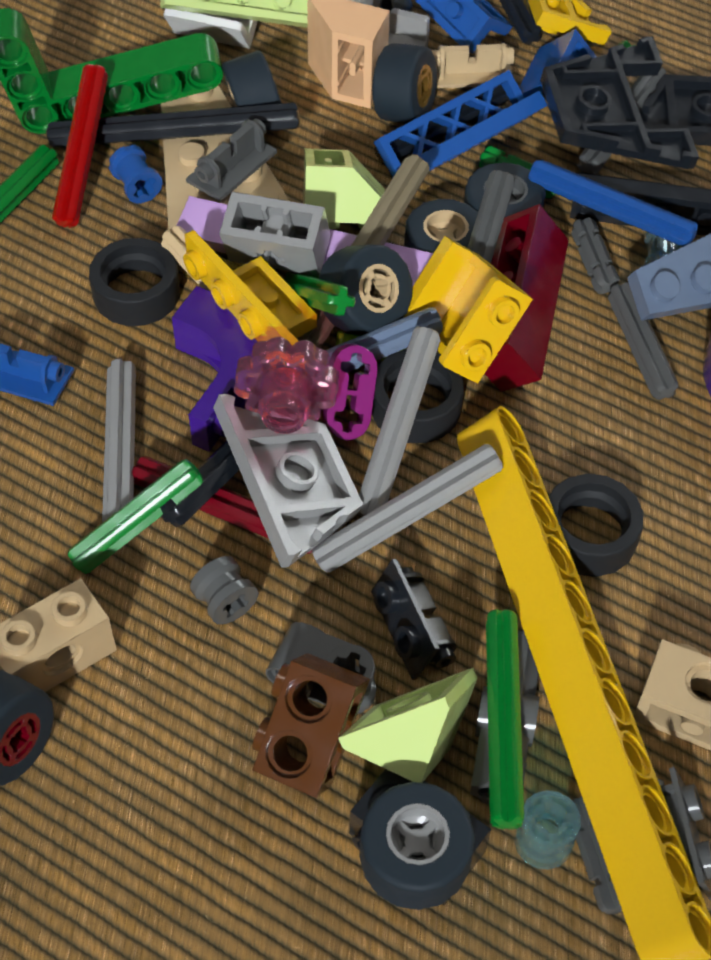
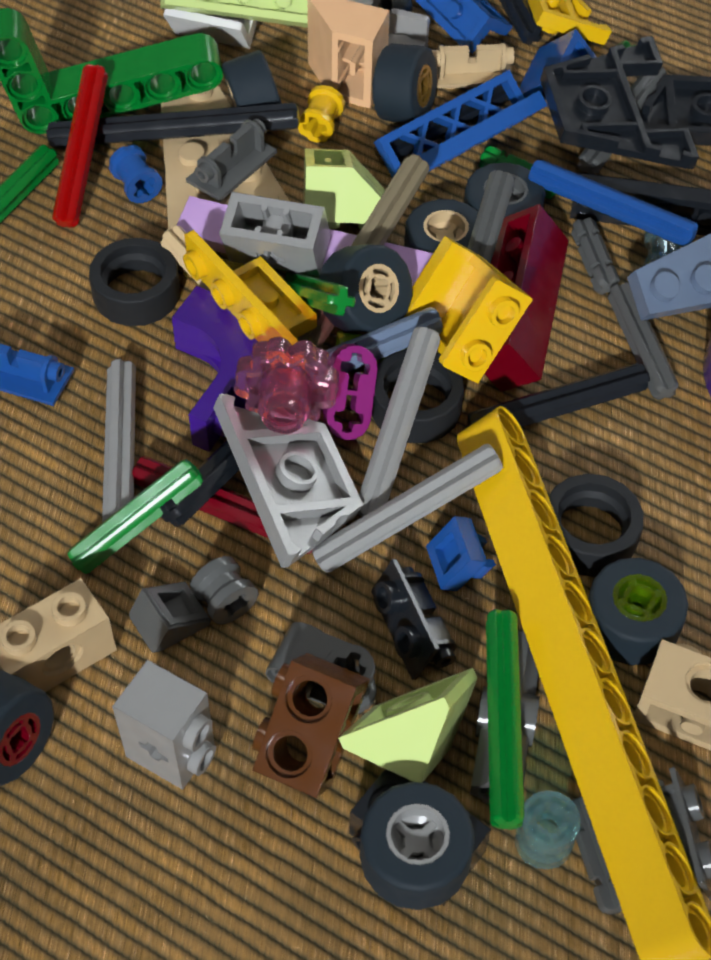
(165, 725): none -> light grey brick
(167, 615): none -> dark grey slope
(318, 119): none -> yellow bush
(458, 554): none -> blue tile
(572, 395): none -> black axle
(637, 607): none -> black wheel

